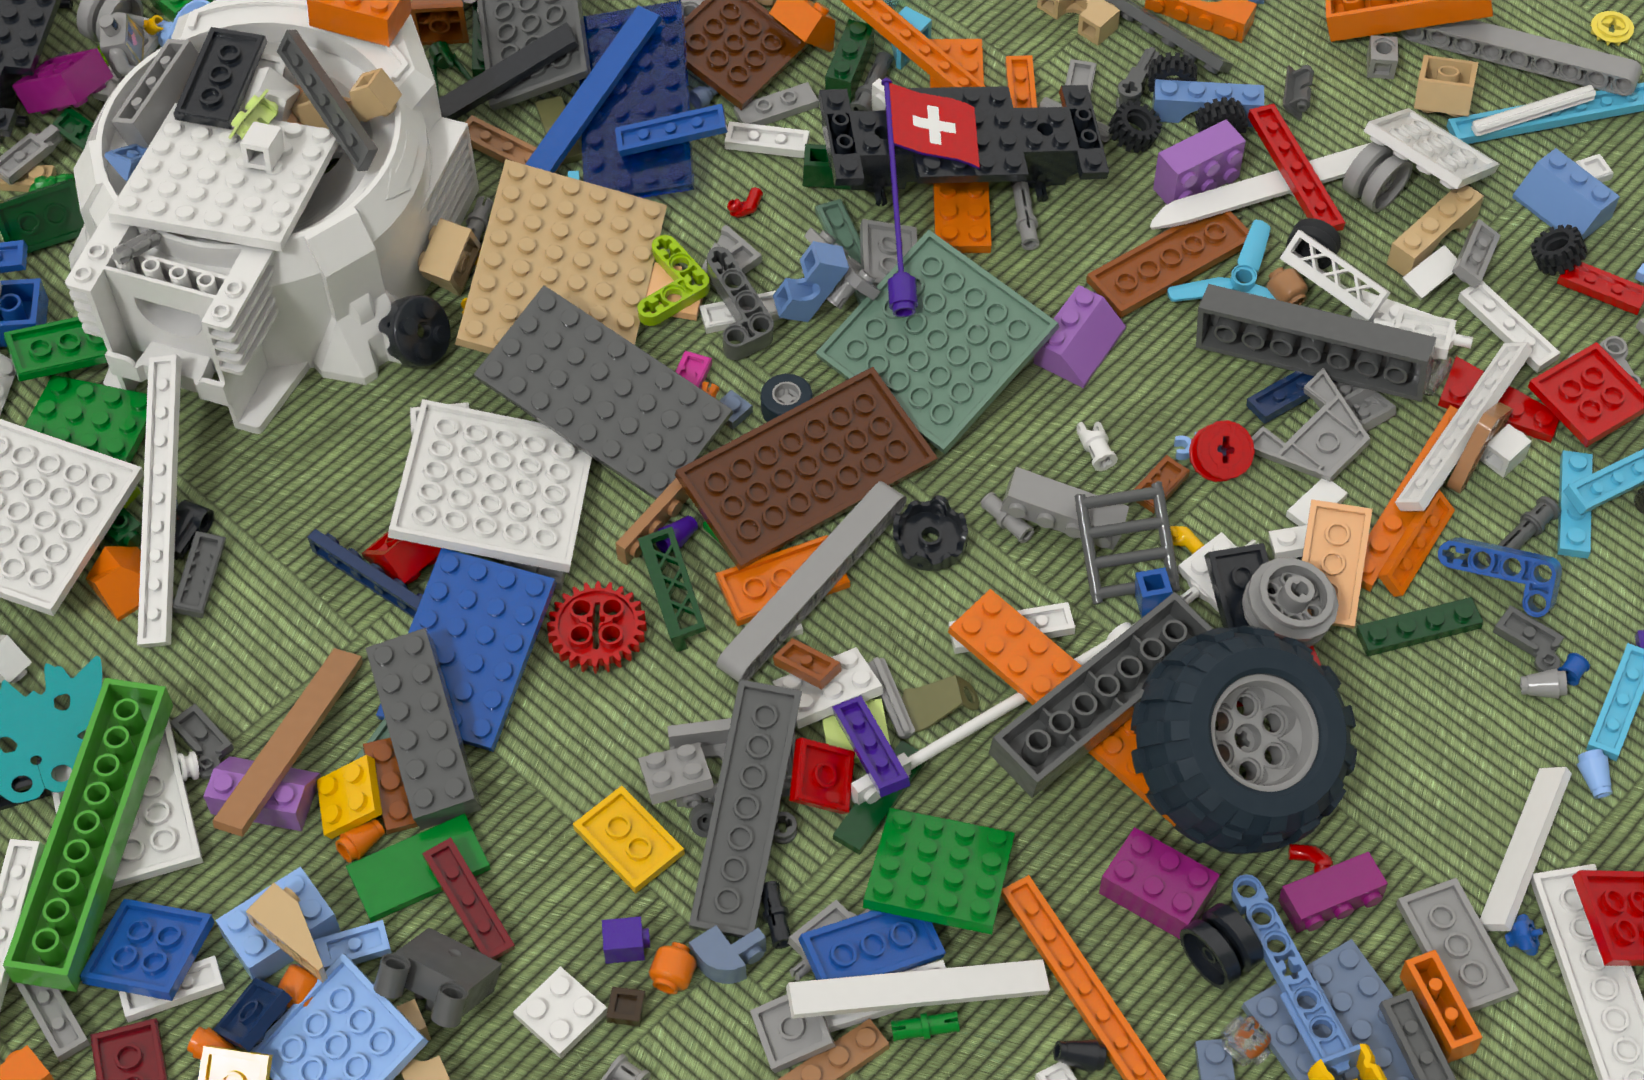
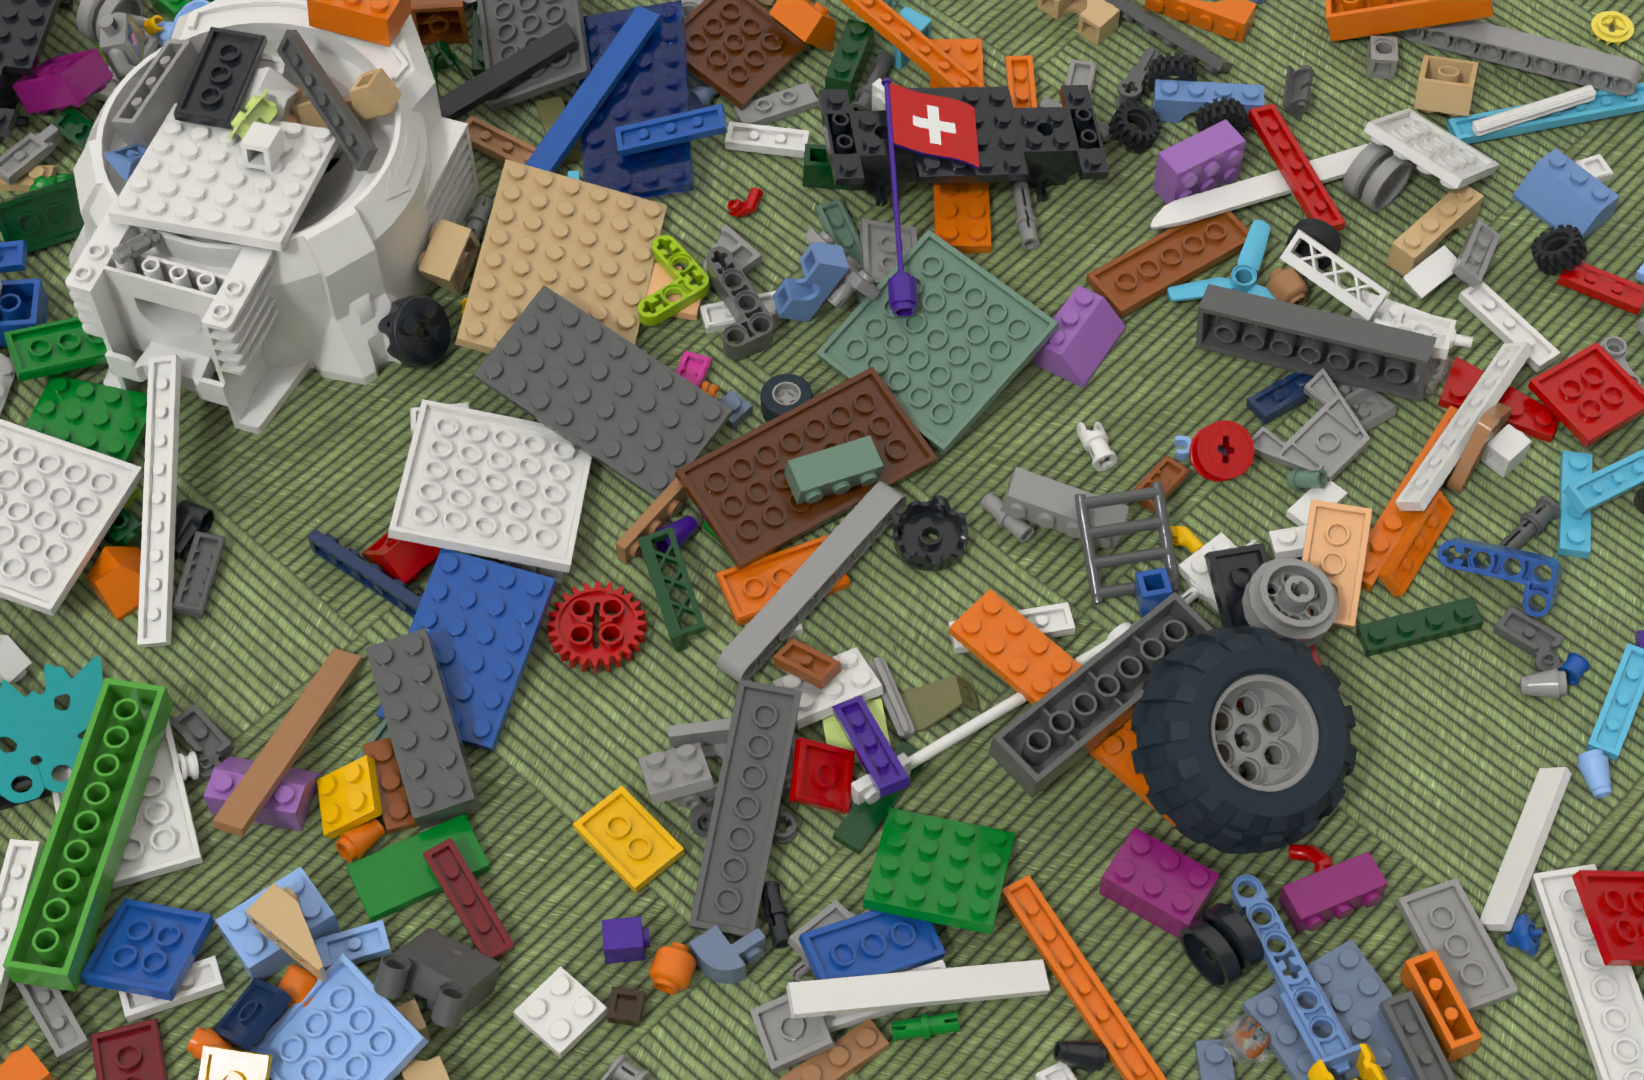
(833, 470): none -> sand green brick
(1302, 479): none -> sand green pin

